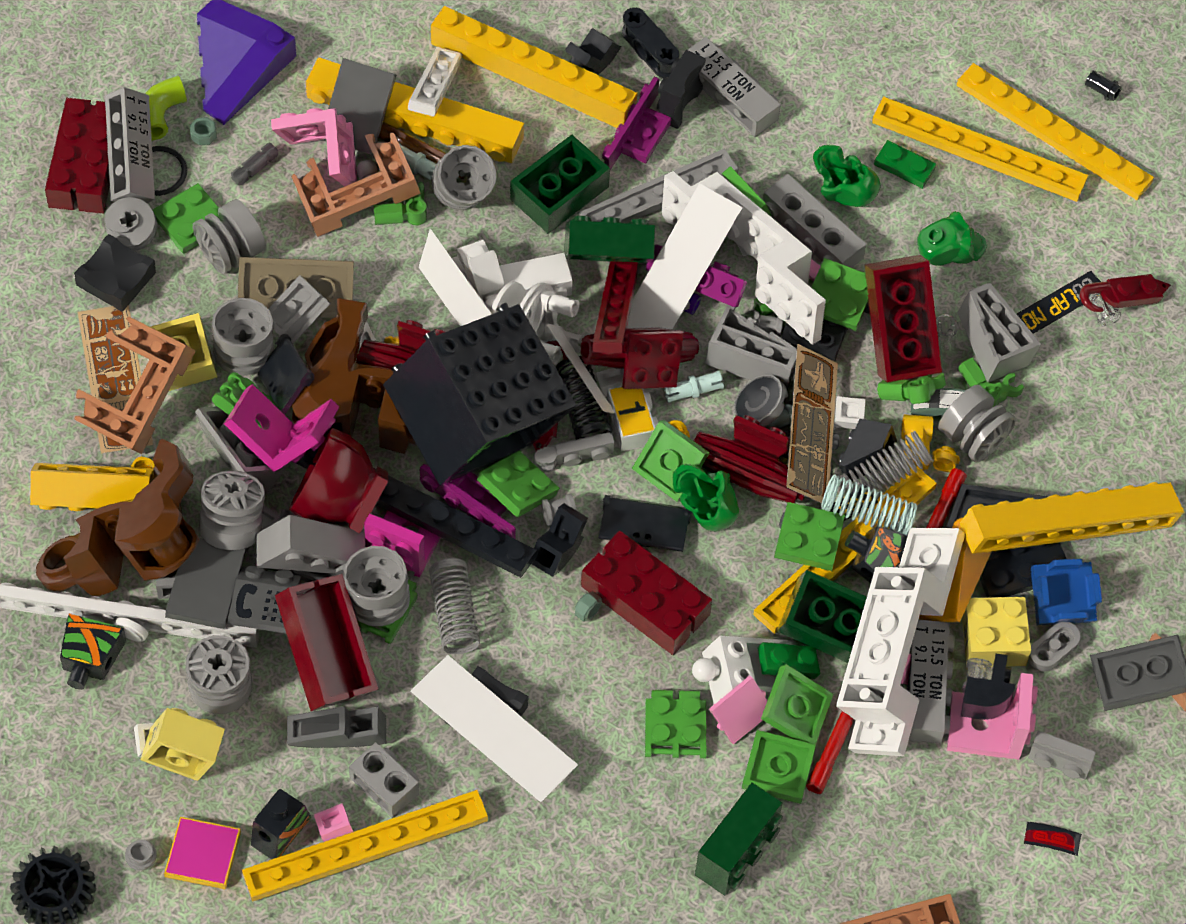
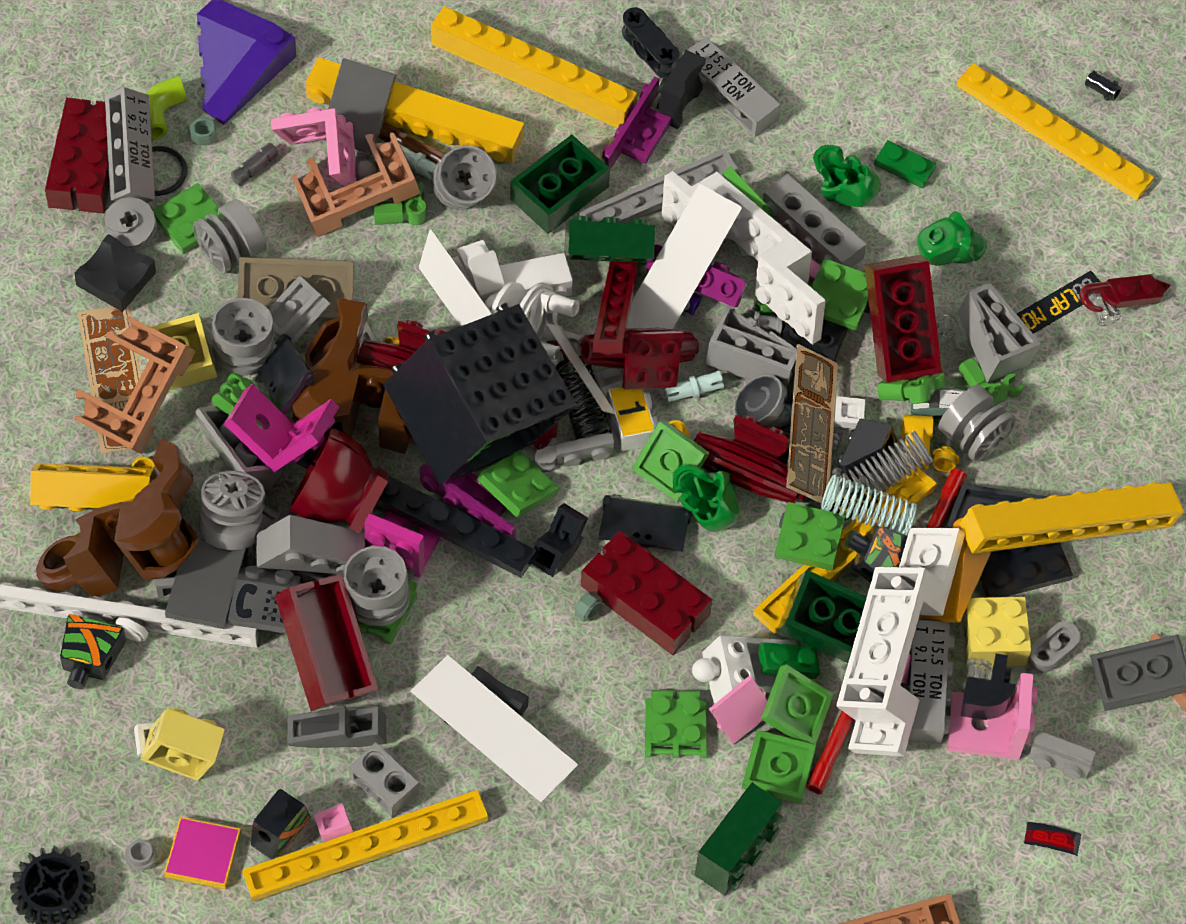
(220, 689): light grey wheel -> none
(435, 81): white tile -> none
(449, 637): light grey piece -> none
(550, 507): light grey bush -> none
(594, 53): black brick -> none
(980, 149): yellow plate -> none
(1065, 592): blue panel -> none

